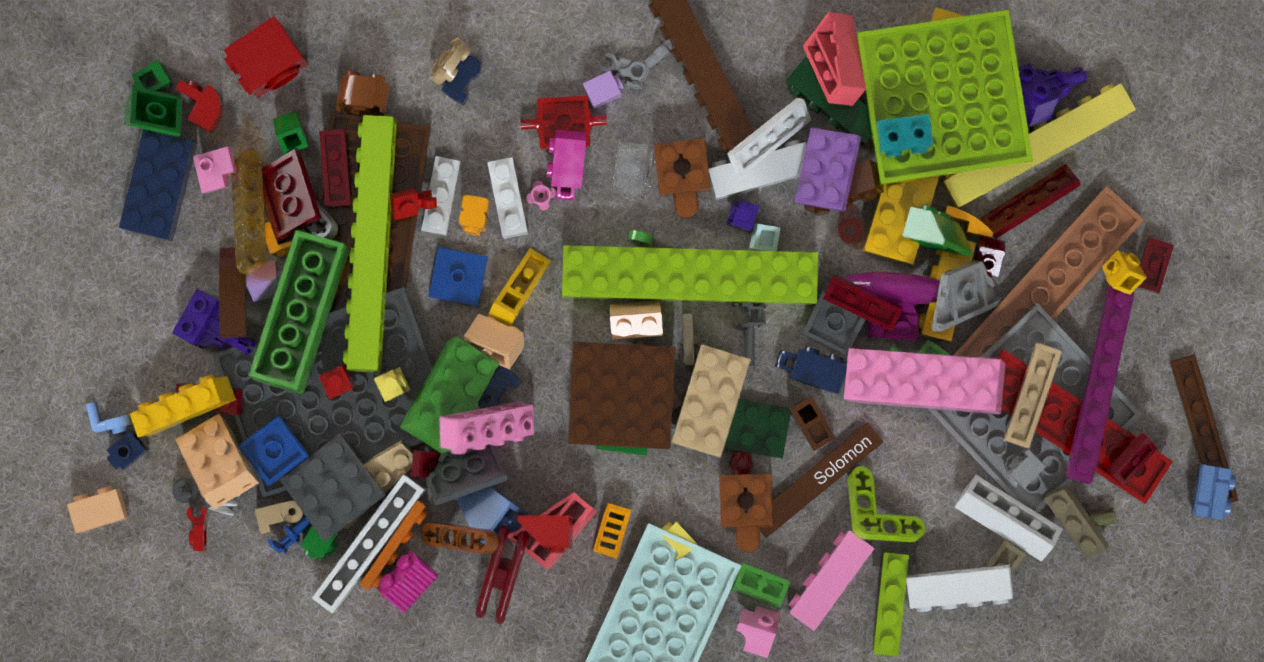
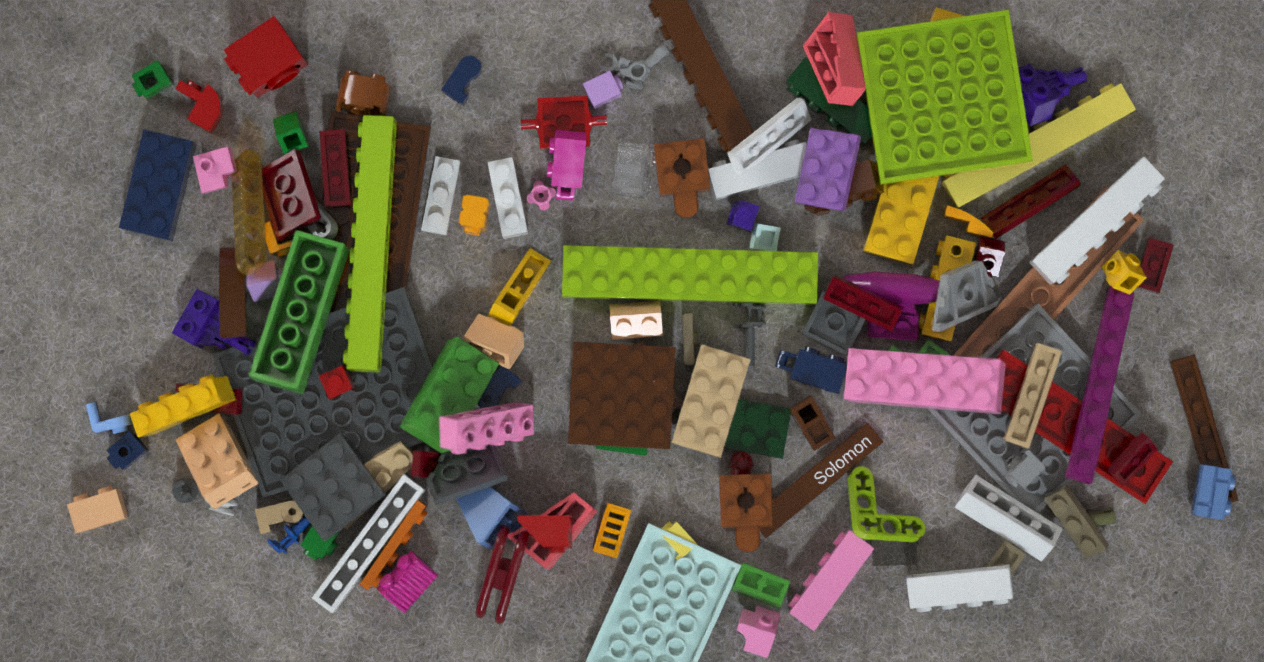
(153, 111): green slope -> none
(198, 535): red plate -> none
(273, 450): blue plate -> none
(392, 384): light yellow brick -> none
(408, 201): red plate -> none
(446, 64): tan plate -> none
(458, 276): blue plate -> none
(459, 537): dark orange beam -> none
(640, 238): bright green tile -> none
(858, 230): clear red plate -> none
(890, 604): lime plate -> none
(904, 135): teal brick -> none
(936, 231): green slope -> none
(1097, 220): none -> white brick

